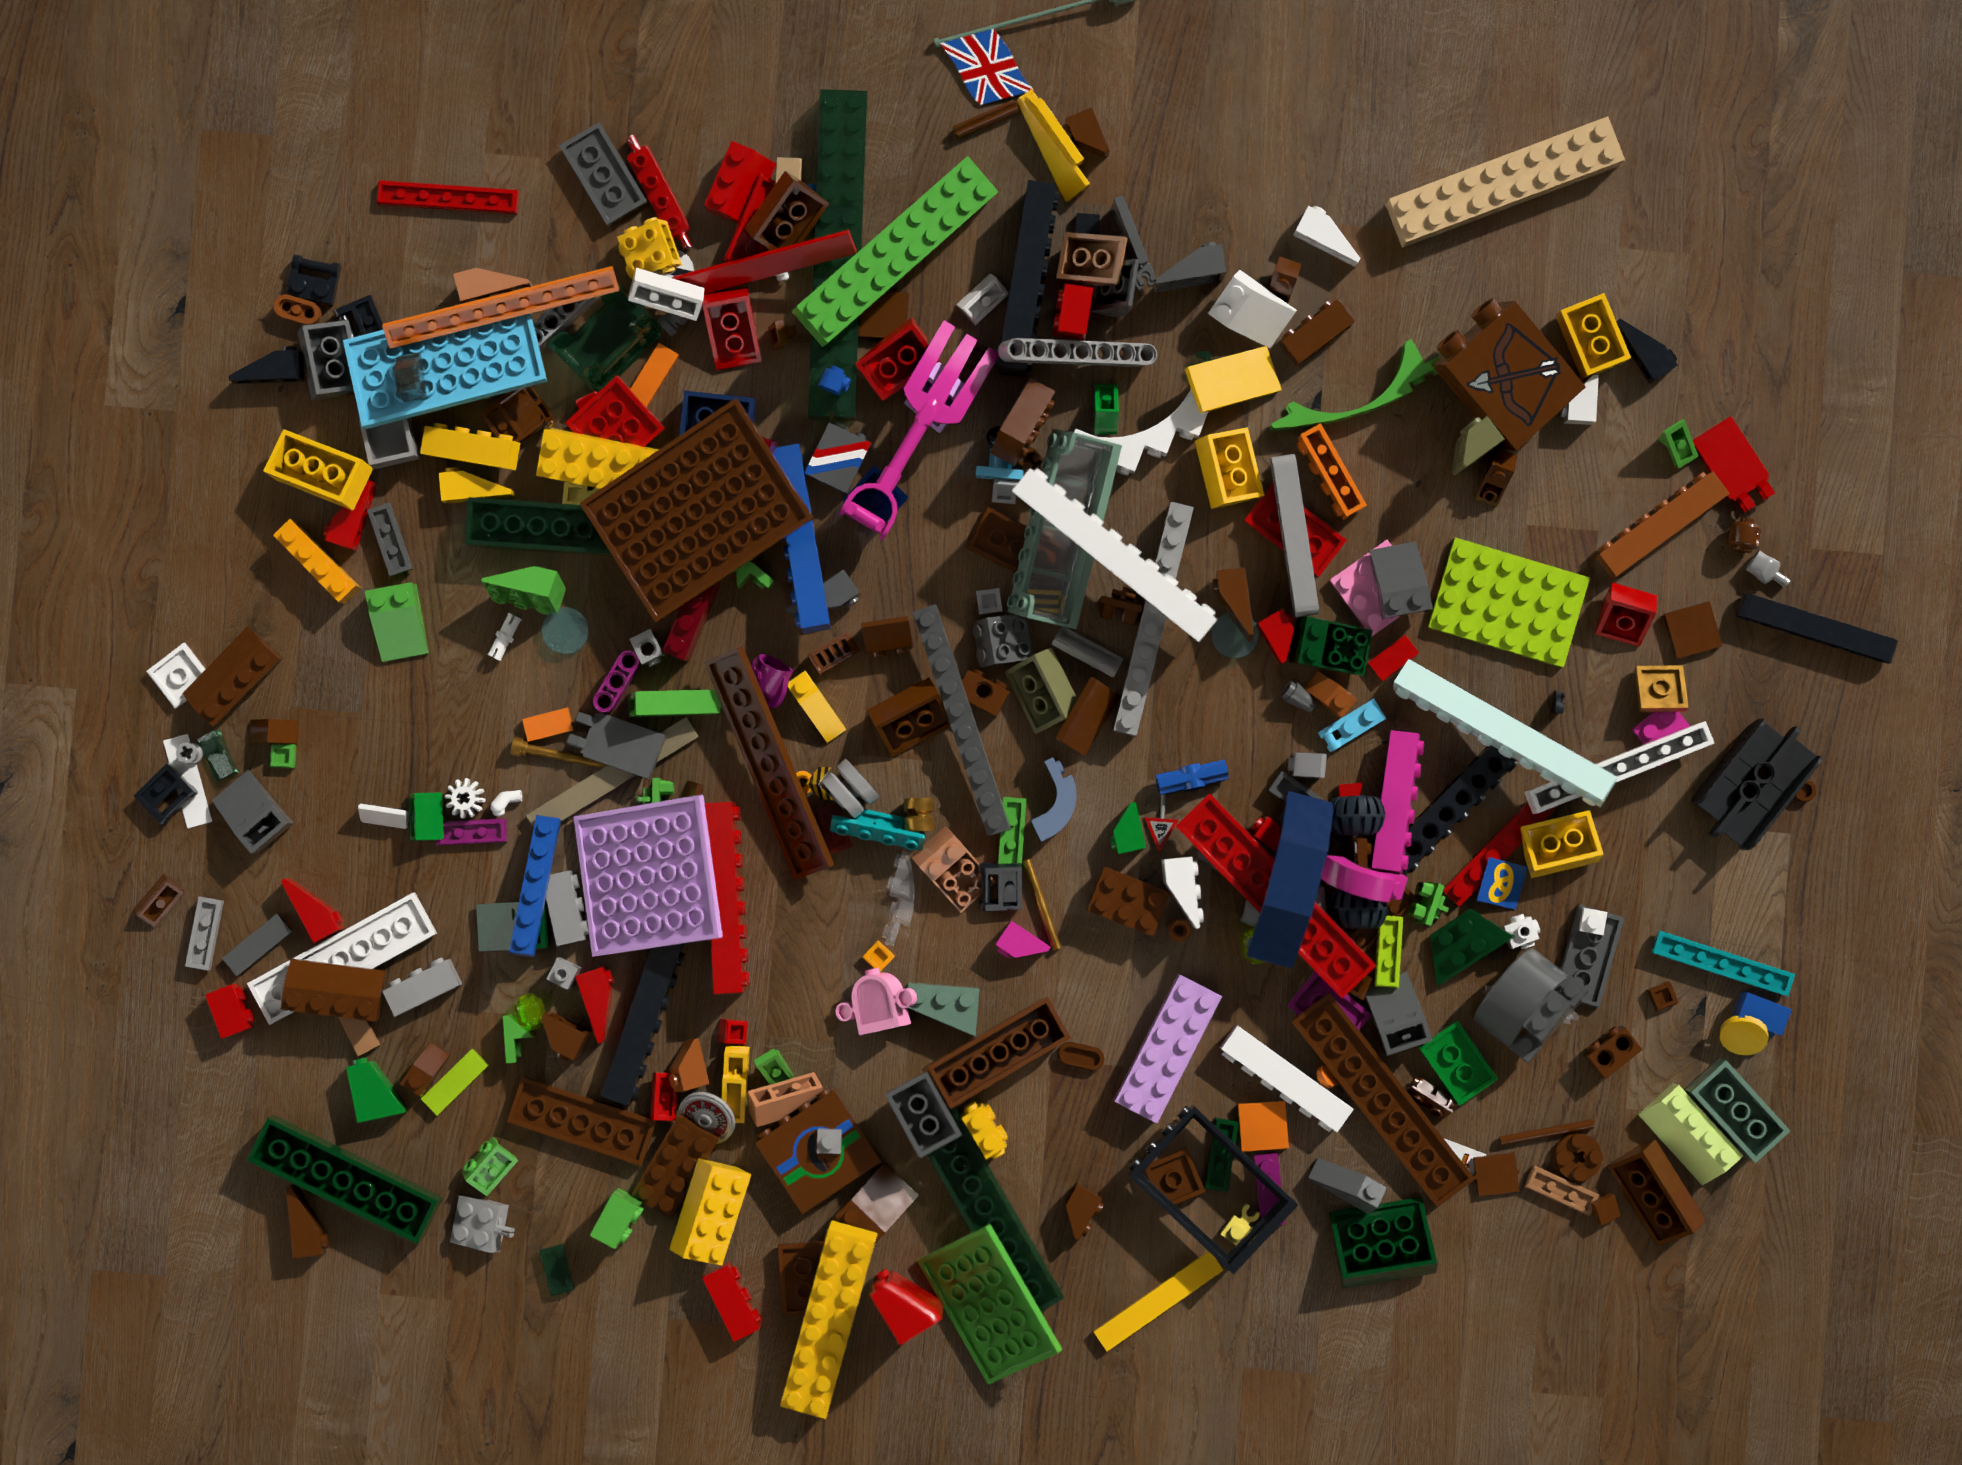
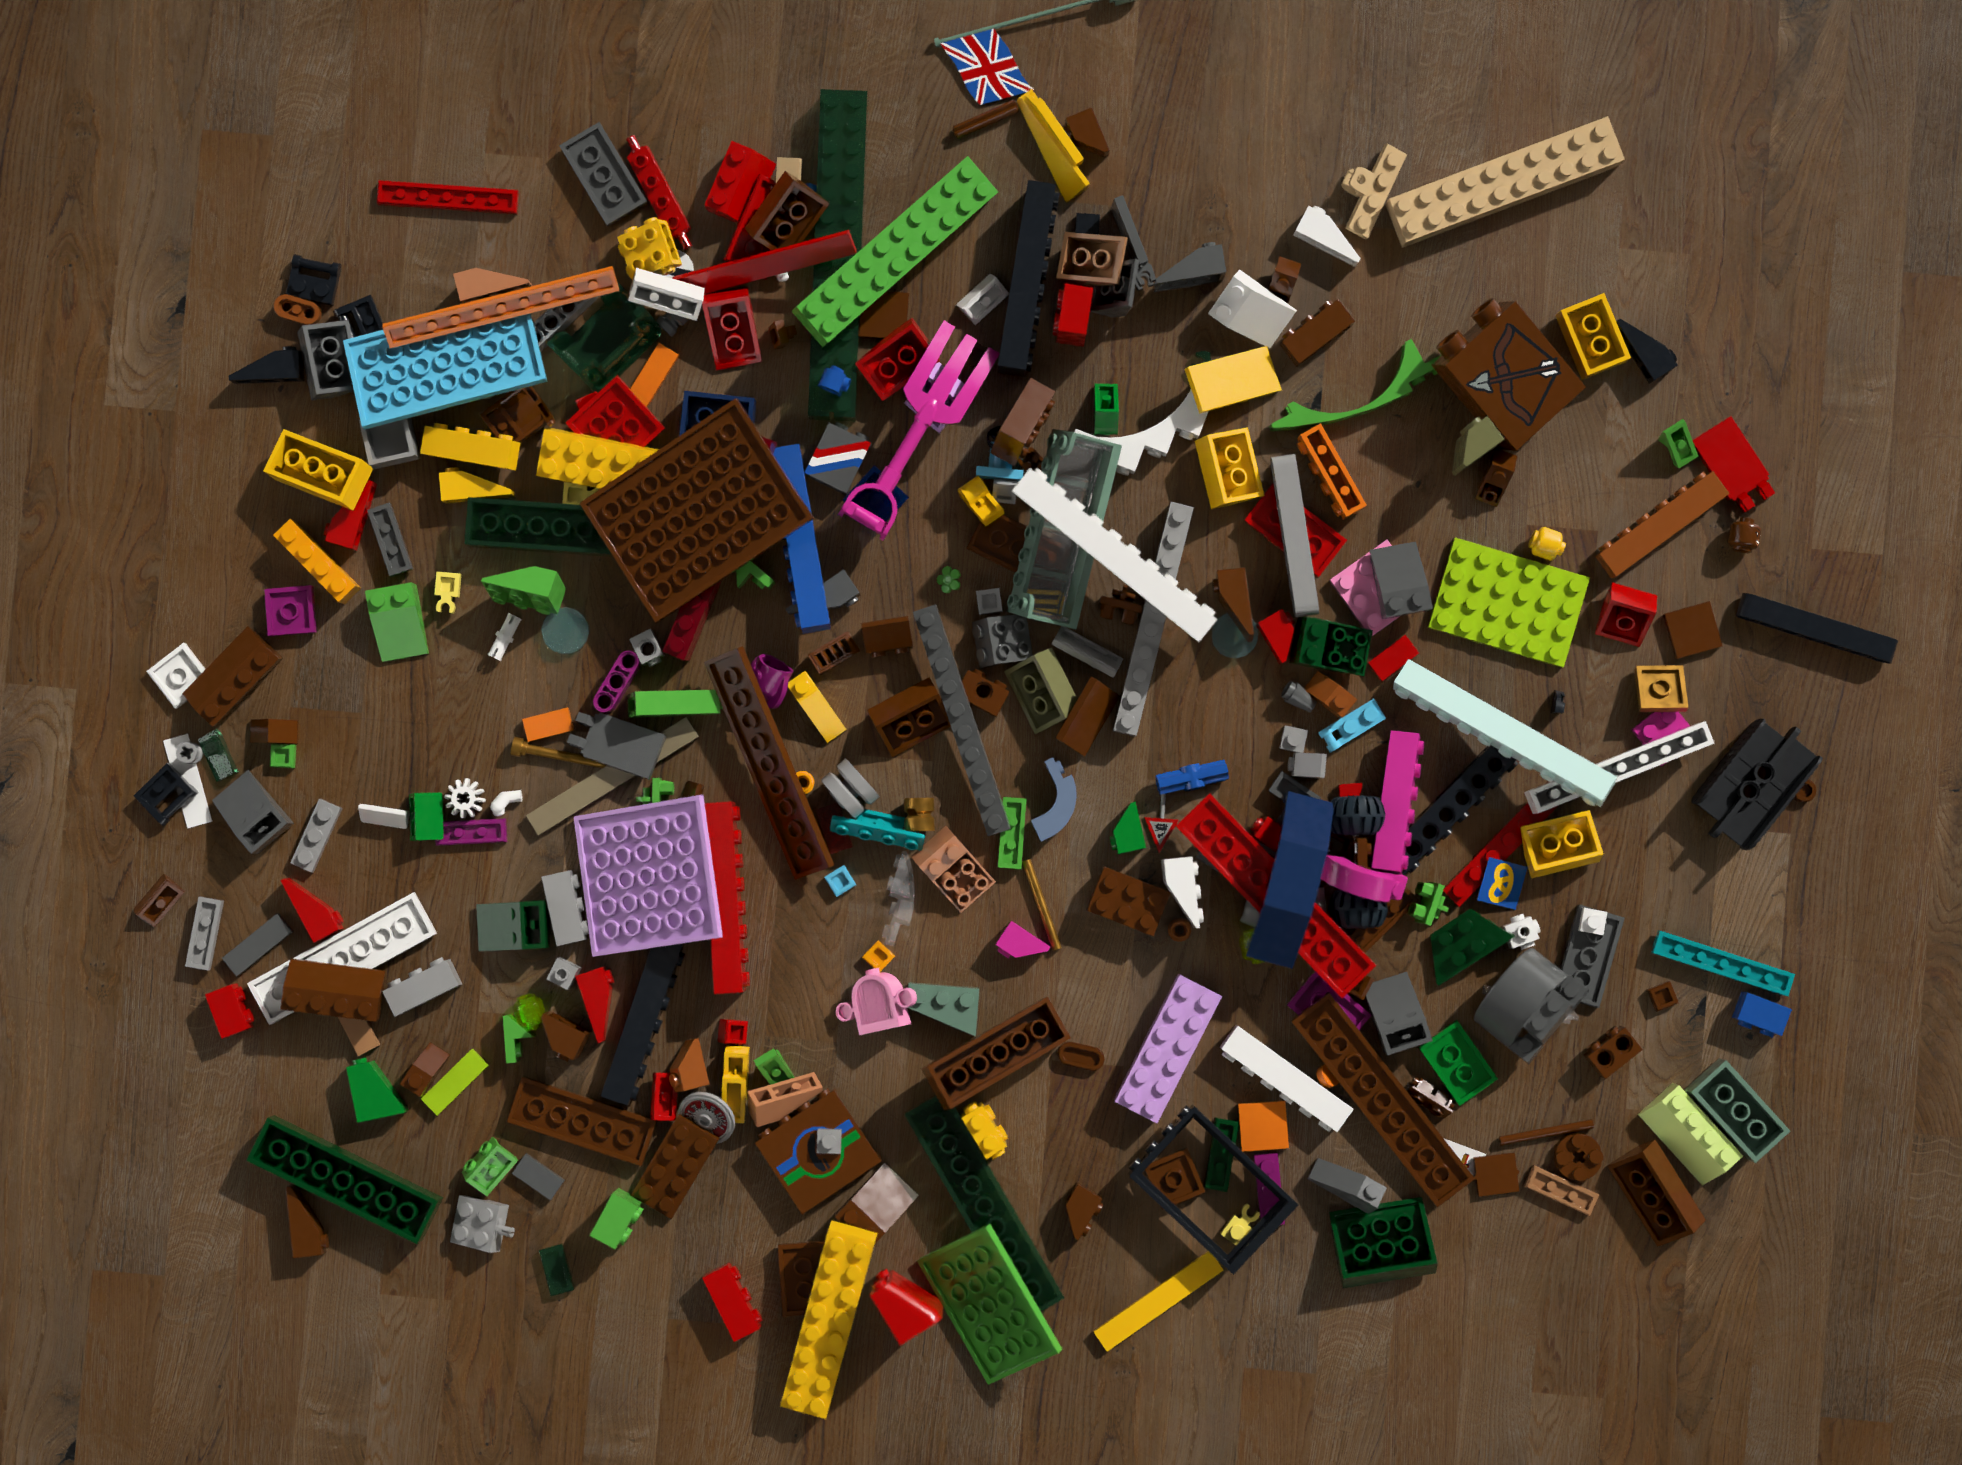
(290, 610): none -> magenta plate
(316, 835): none -> light grey plate
(410, 377): clear smoke slope -> none
(447, 586): none -> light yellow plate
(535, 886): blue plate -> none
(538, 1176): none -> dark grey tile
(710, 1212): yellow brick -> none
(816, 778): sticker -> none
(840, 881): none -> medium azure tile
(923, 1114): dark grey slope -> none
(948, 579): none -> bright green plant
(980, 501): none -> yellow plate
(1008, 886): black plate -> none
(1068, 355): light grey beam -> none
(1293, 739): none -> light grey plate
(1372, 189): none -> tan plate
(1388, 952): lime tile -> none
(1547, 543): none -> yellow head
(1584, 406): white slope -> none
(1605, 1209): reddish brown tile -> none
(1744, 1035): yellow tile -> none
(1766, 568): light grey piece -> none

